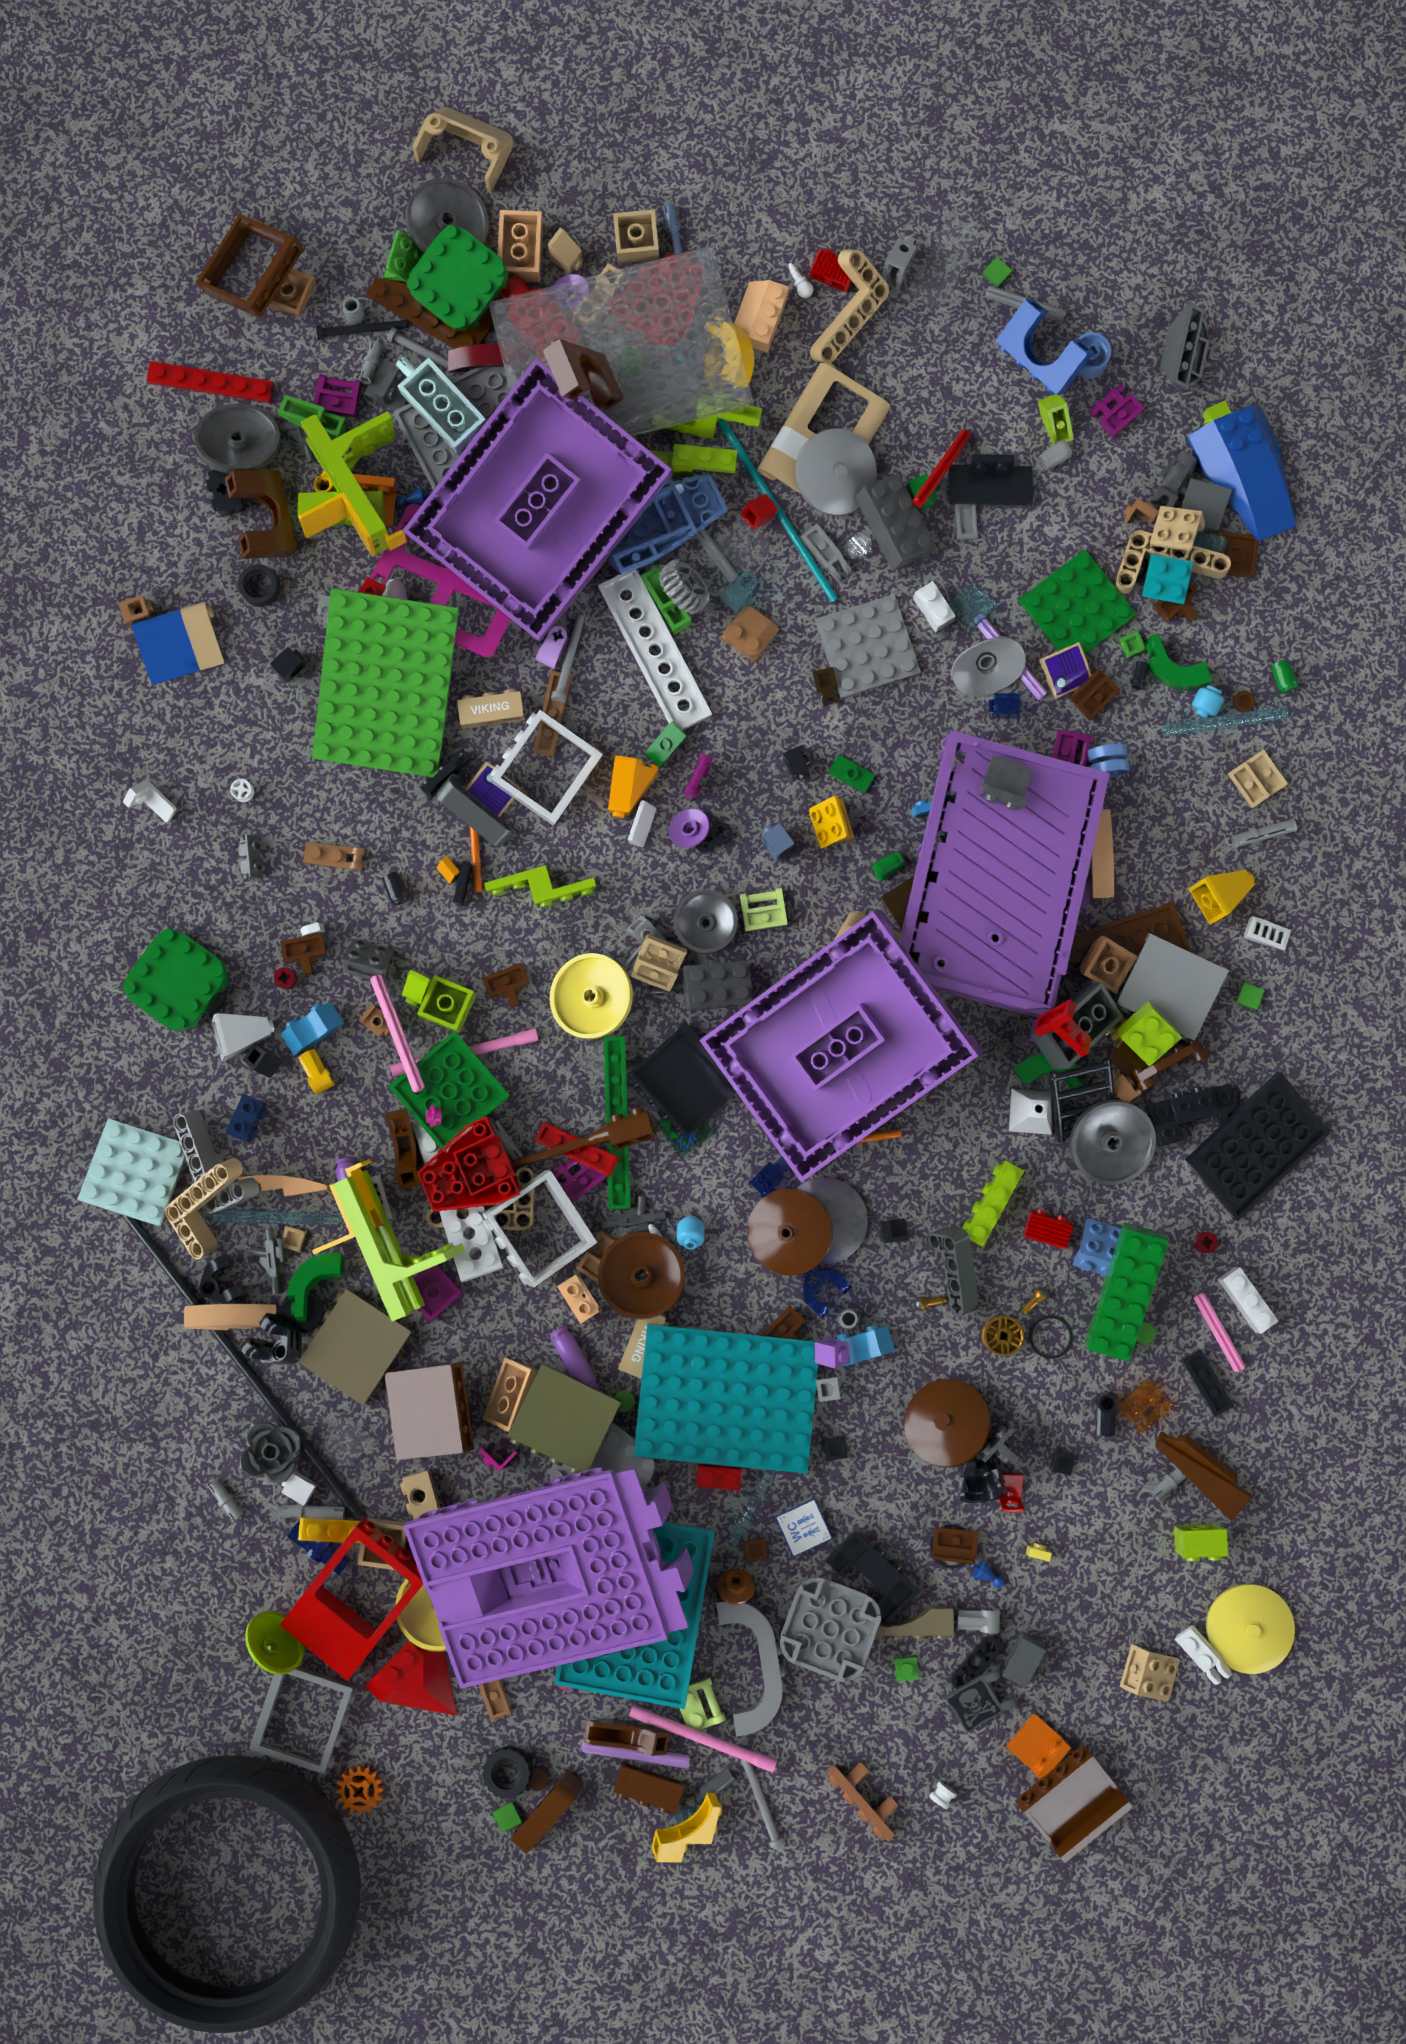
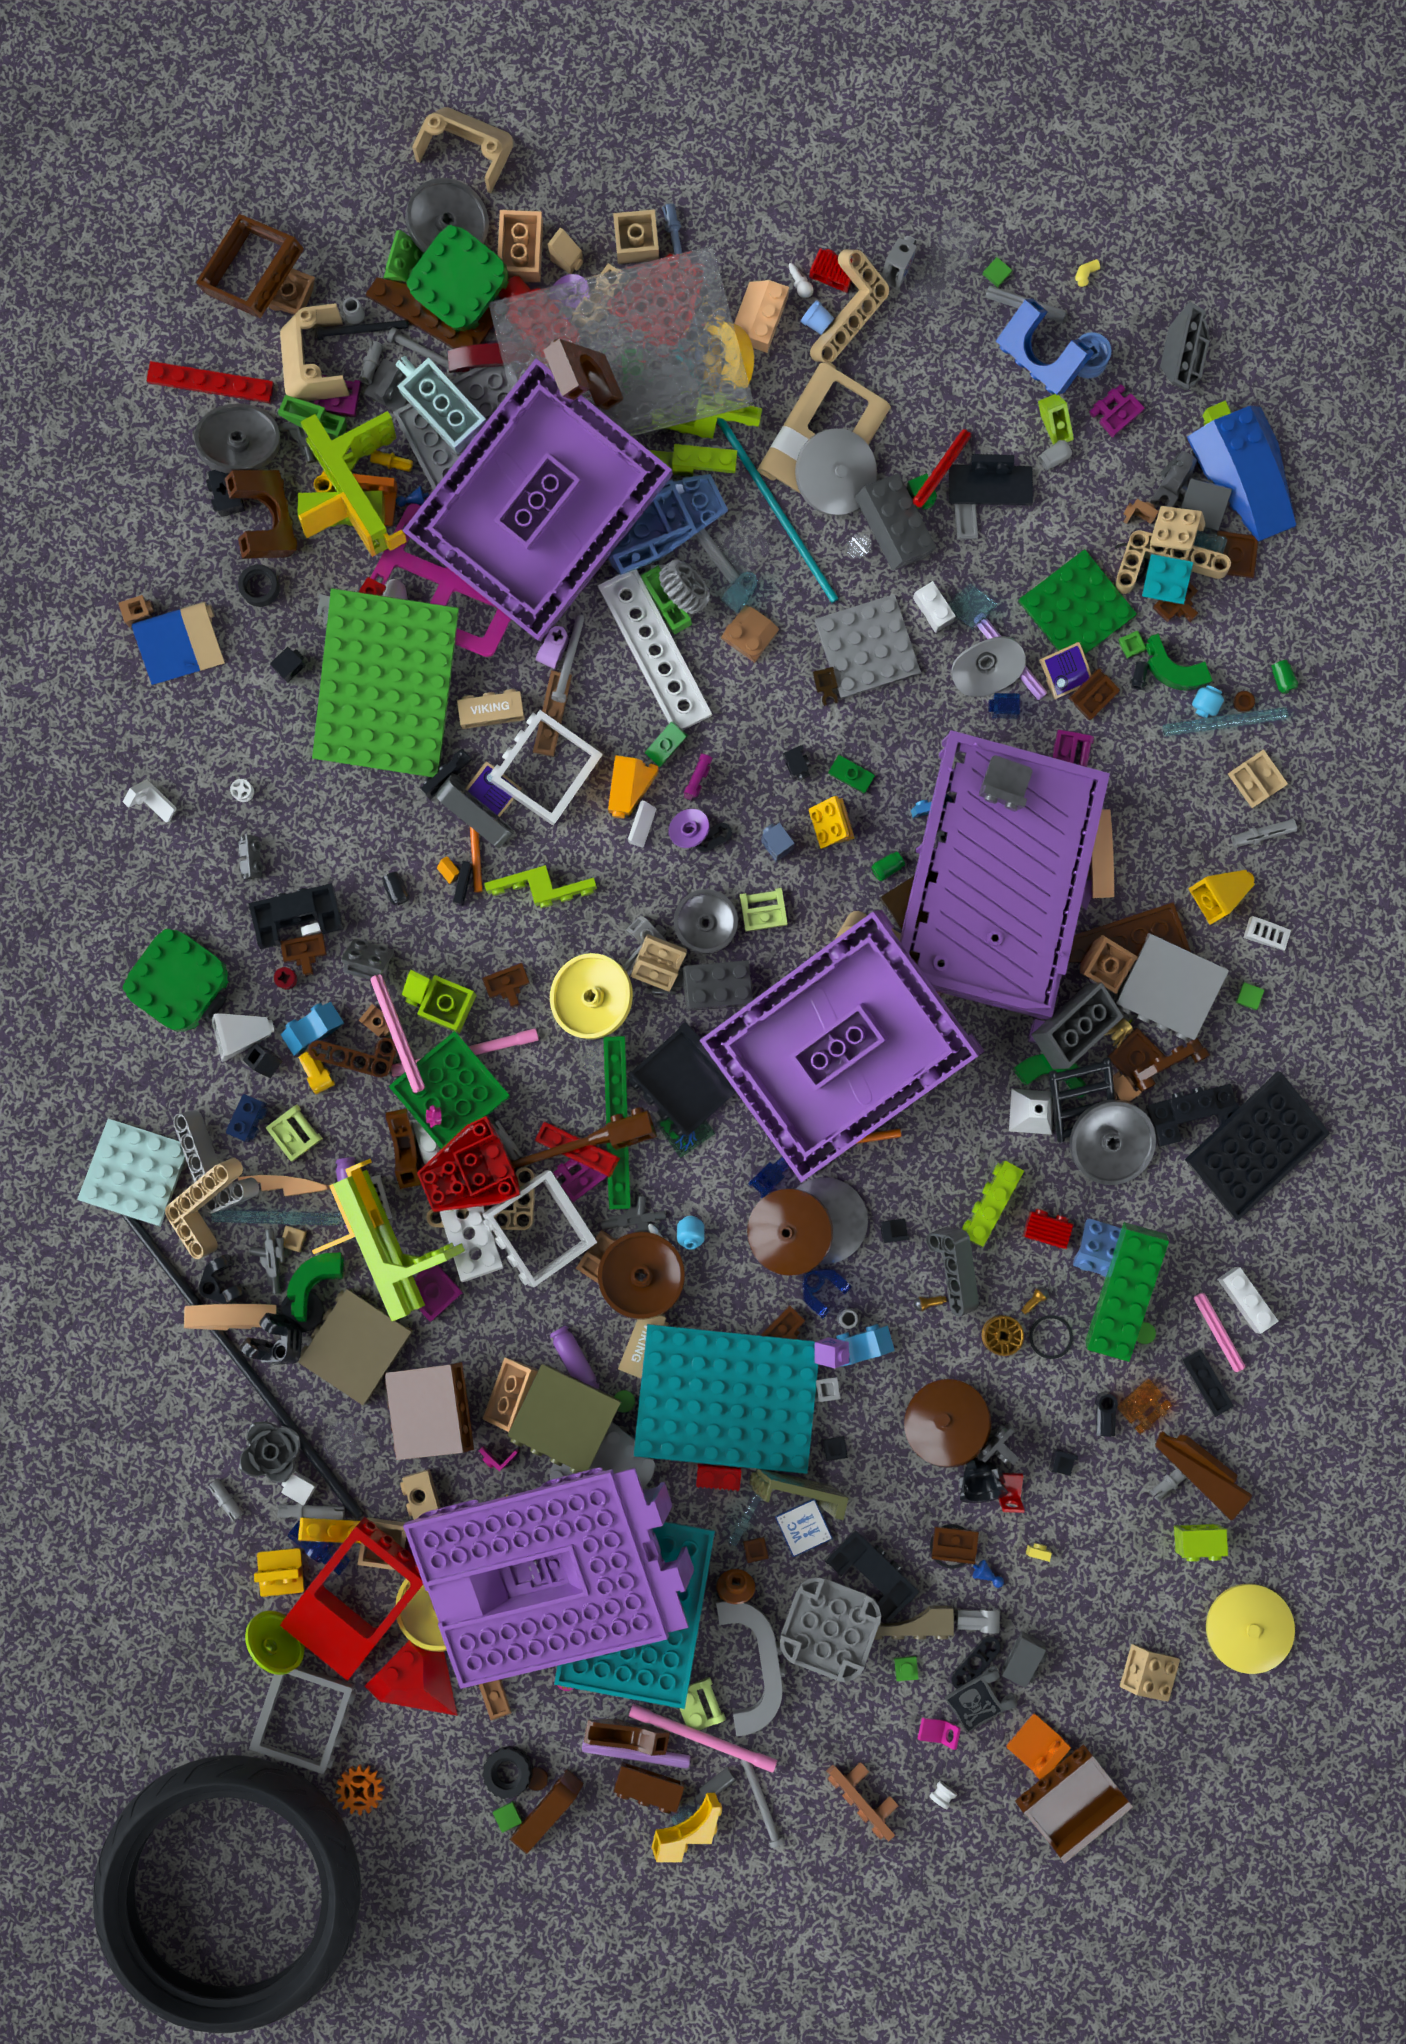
(280, 1572): none -> yellow bracket
(287, 1136): none -> yellowish green plate
(294, 909): none -> black bracket
(302, 379): none -> tan windscreen
(333, 856): medium nougat plate -> none
(349, 1055): none -> reddish brown beam
(391, 461): none -> yellow axle
(573, 1293): light nougat window -> none
(759, 511): red brick -> none
(817, 318): none -> light blue piece
(825, 551): light grey hinge -> none
(829, 1497): none -> olive panel
(937, 1731): none -> dark pink bracket
(1062, 1023): red bracket -> none
(1084, 271): none -> light yellow arm
(1110, 759): medium blue wheel -> none
(1149, 1033): lime brick -> none
(1200, 1242): dark red wheel -> none
(1203, 1654): white hinge -> none

